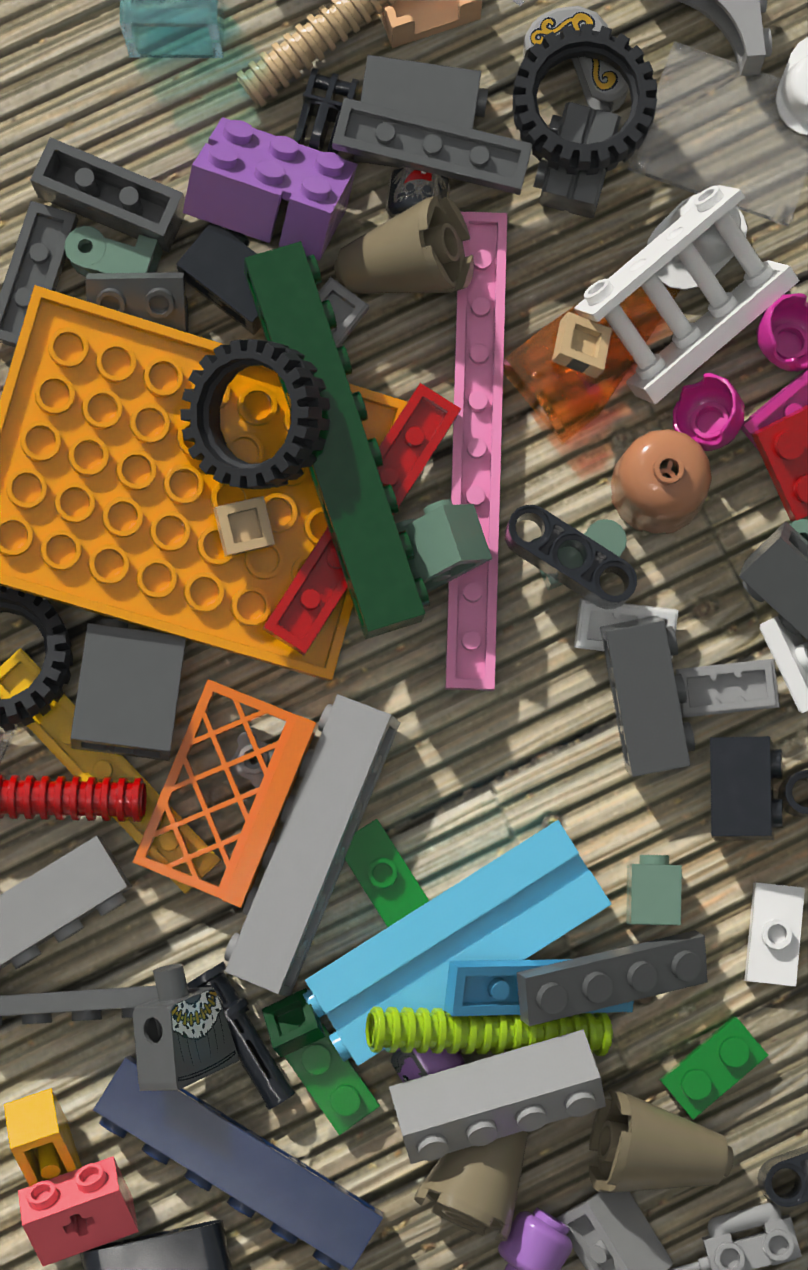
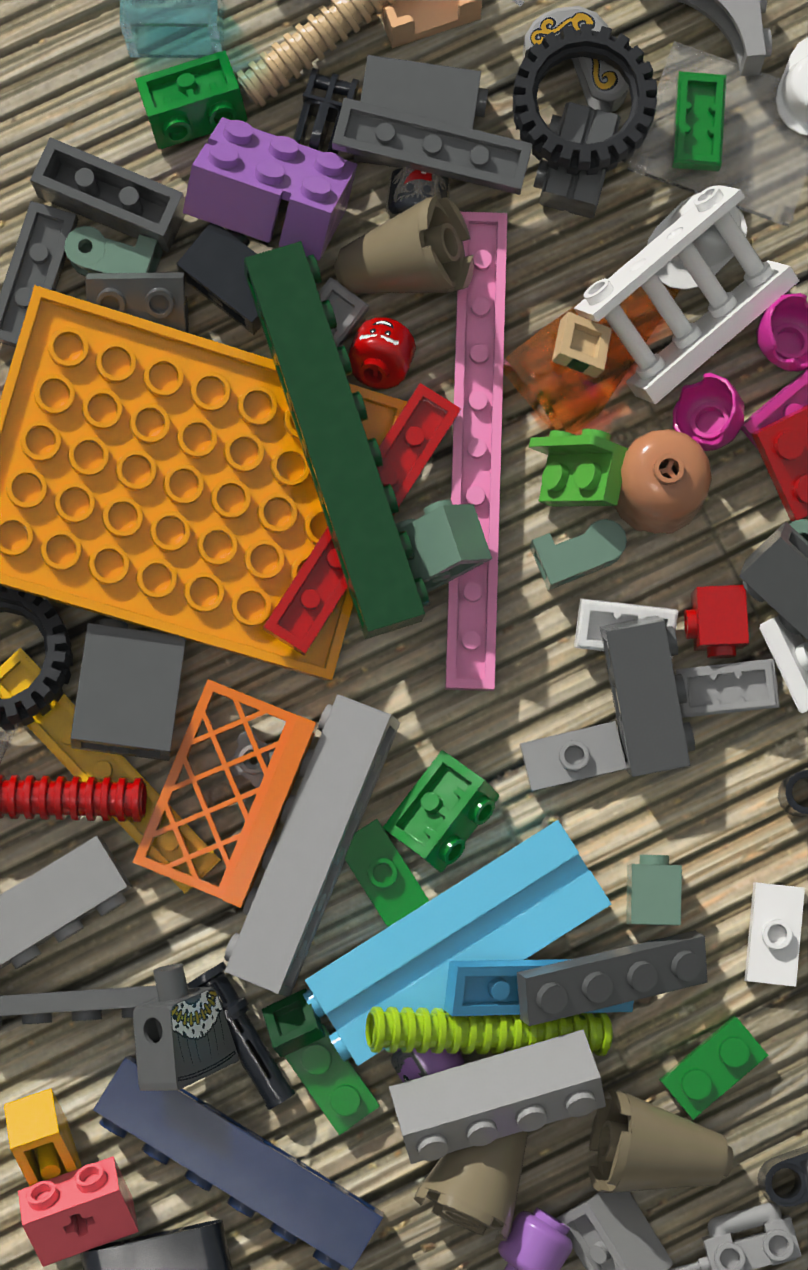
(191, 99): none -> green bracket
(205, 414): black tyre -> none
(244, 526): tan plate -> none
(382, 353): none -> red head
(442, 811): none -> green bracket
(559, 534): black beam -> none
(573, 756): none -> light grey plate
(580, 468): none -> bright green bracket
(699, 121): none -> green plate
(718, 620): none -> red brick
(744, 788): black brick -> none

